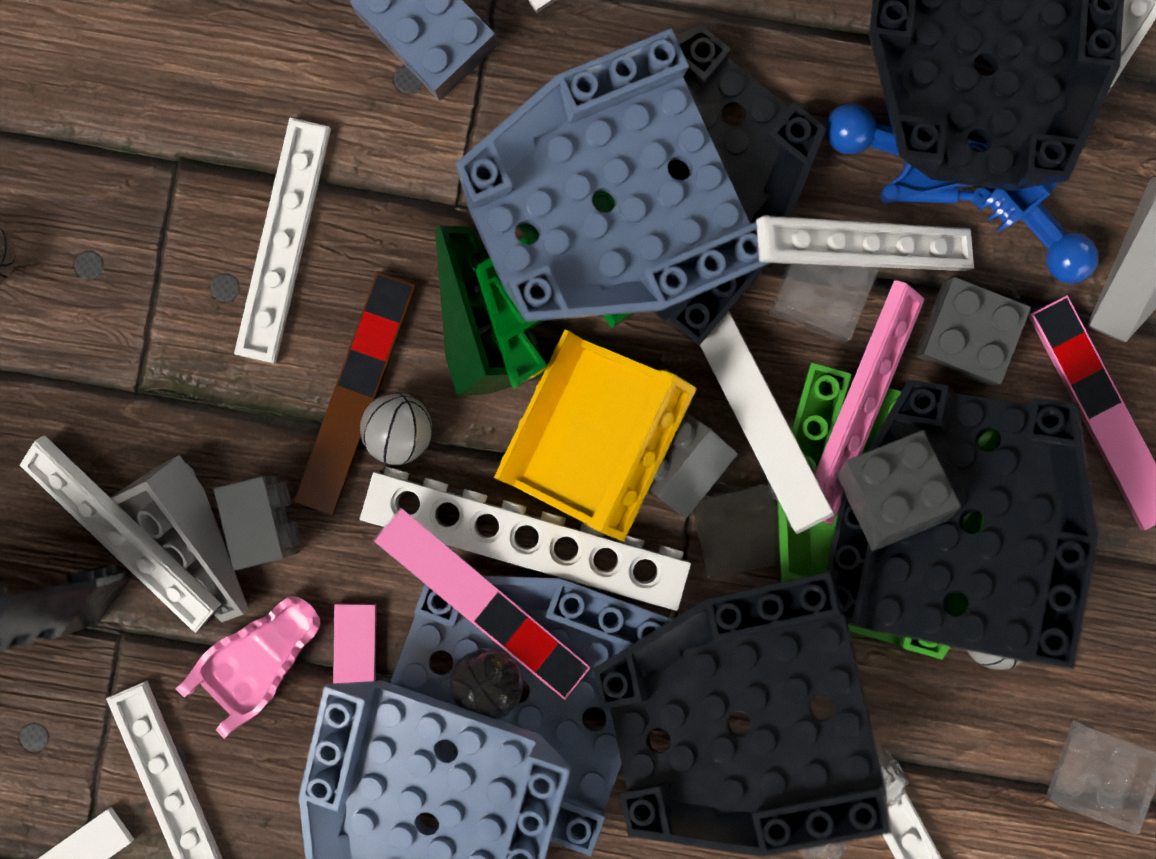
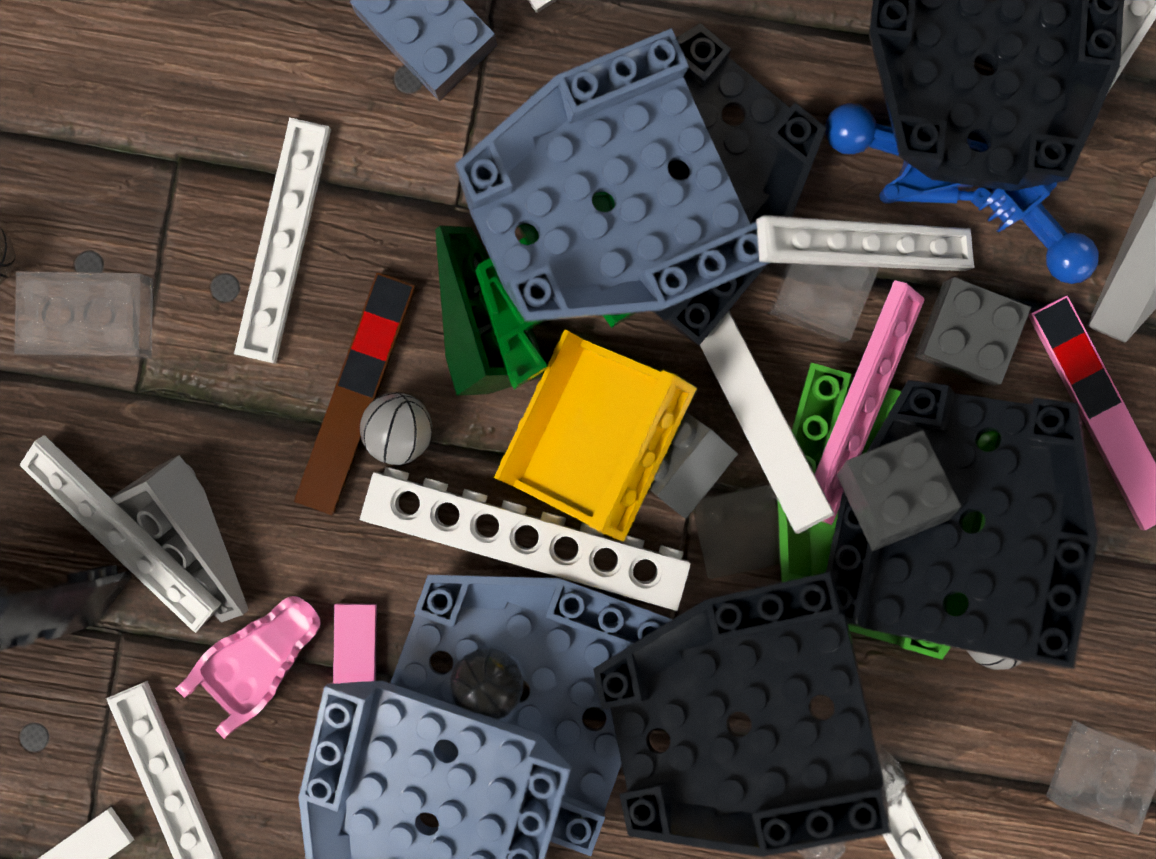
(83, 315): none -> clear brick
(257, 521): dark grey brick -> none
(481, 603): tile -> none

